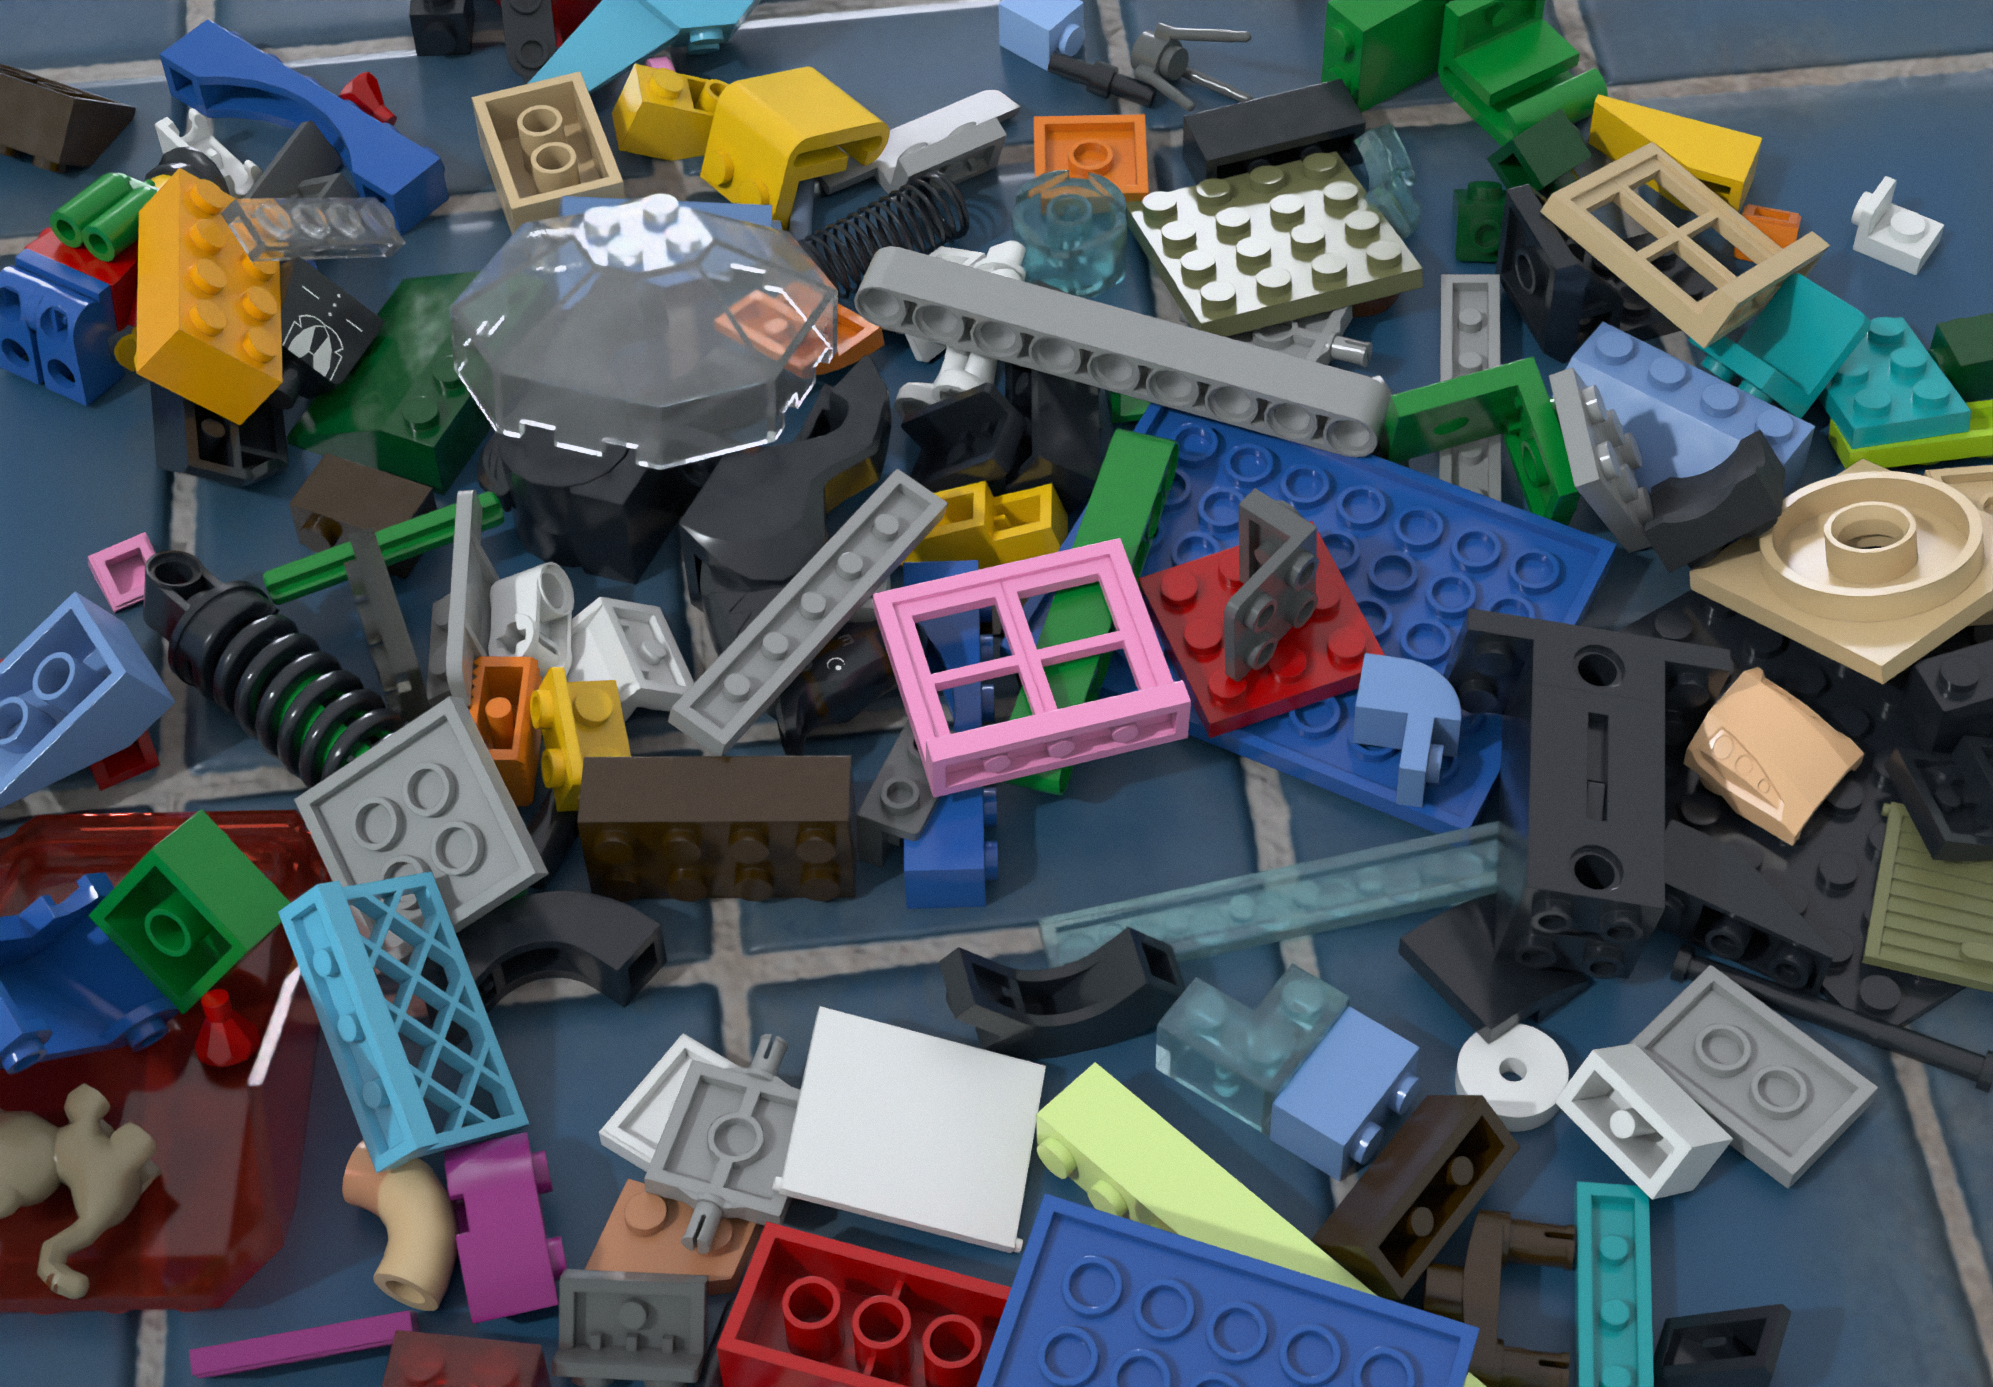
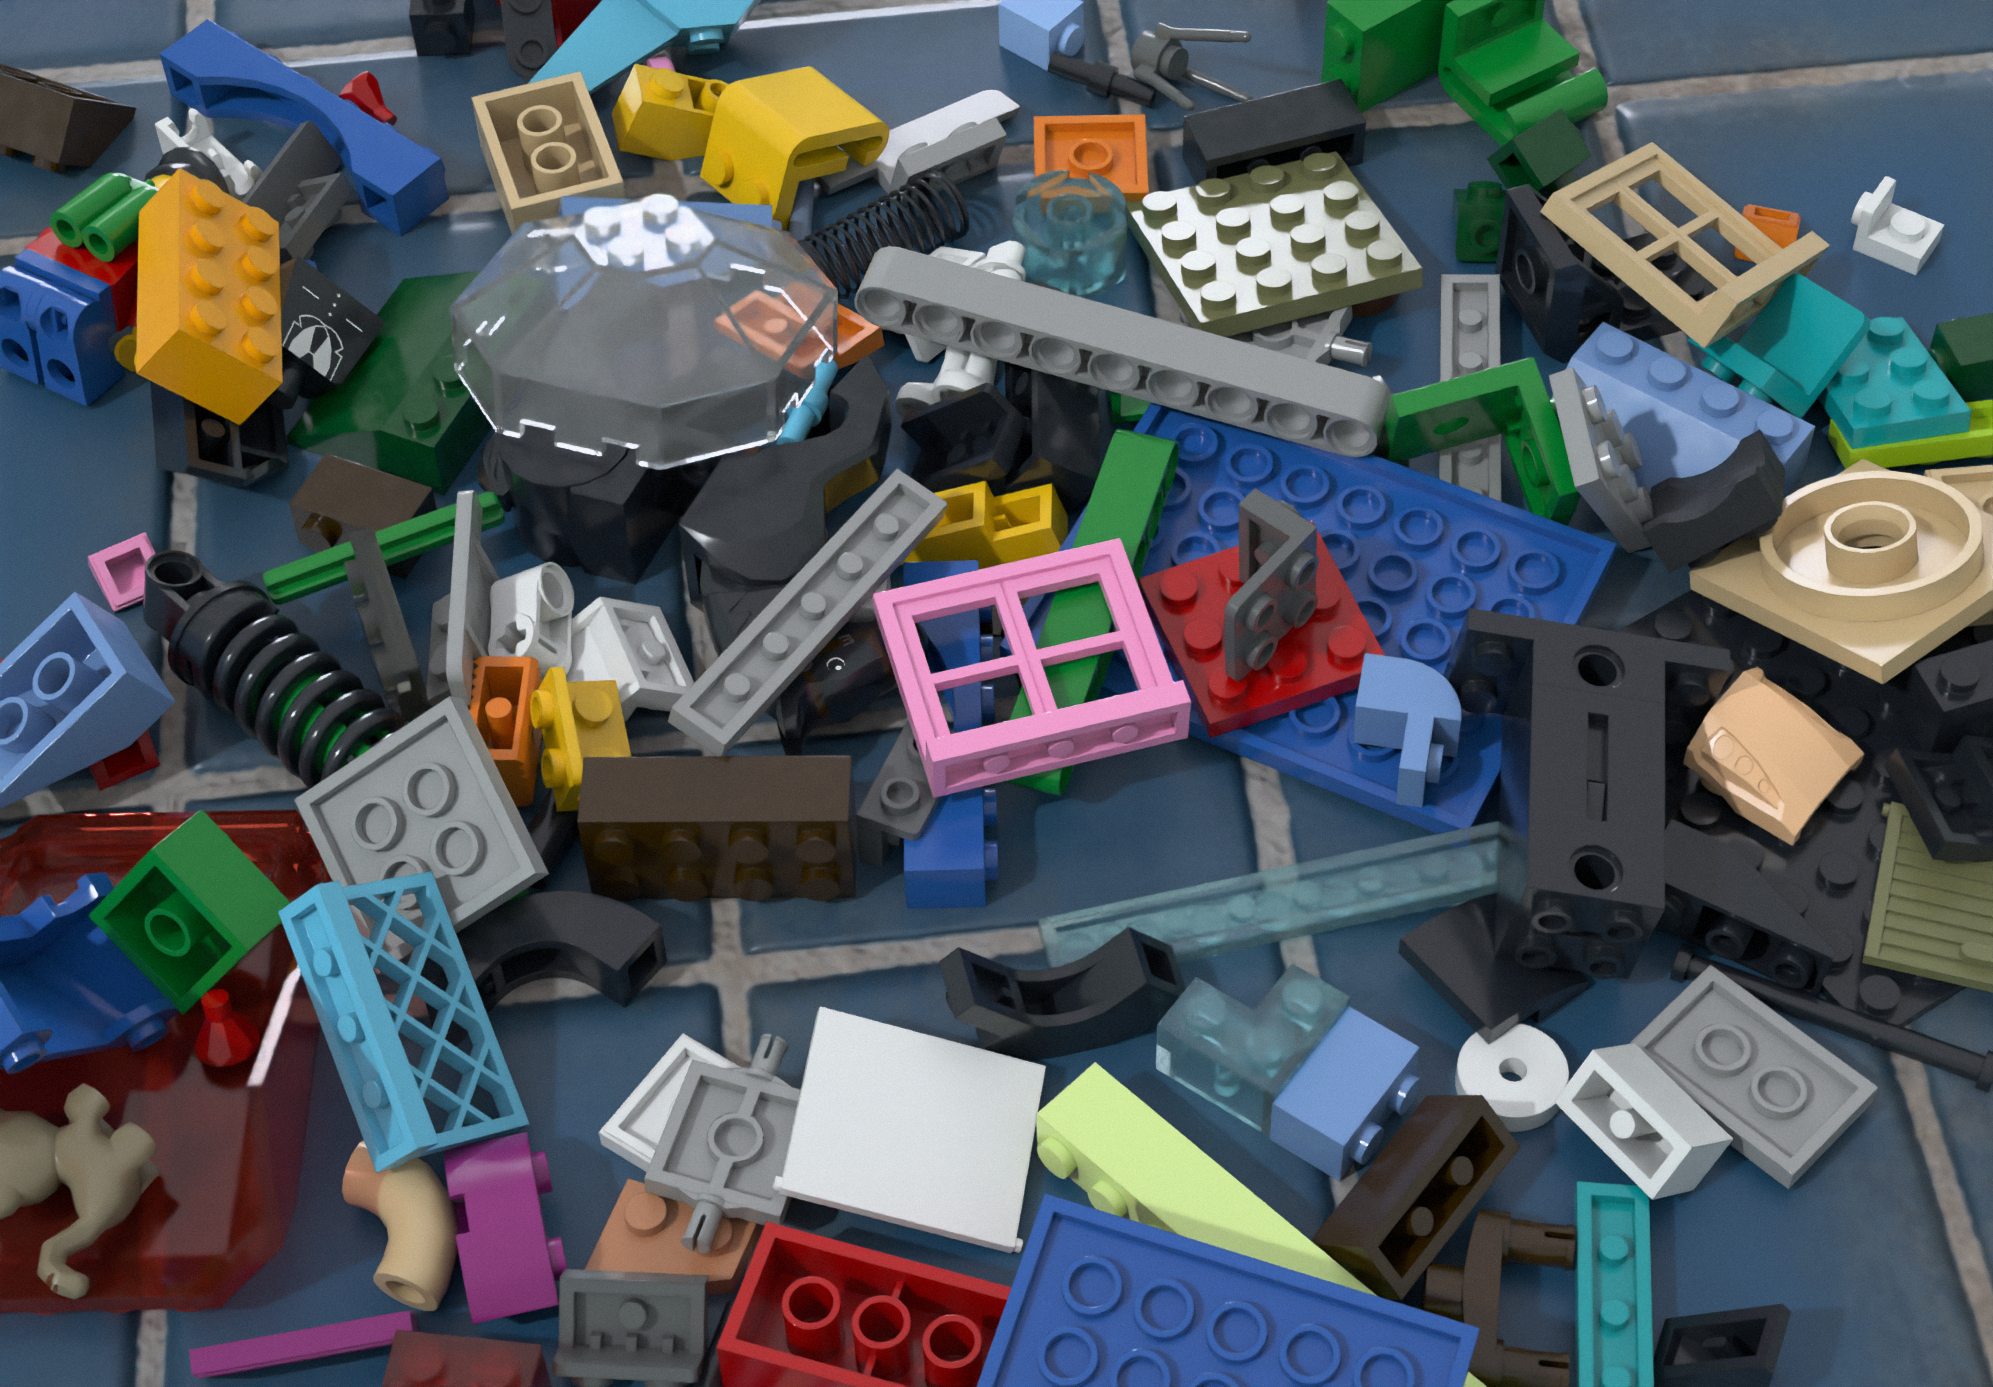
(313, 228): clear plate -> none
(812, 408): none -> medium azure bar
(1390, 179): clear light blue tile -> none
(1713, 154): yellow slope -> none

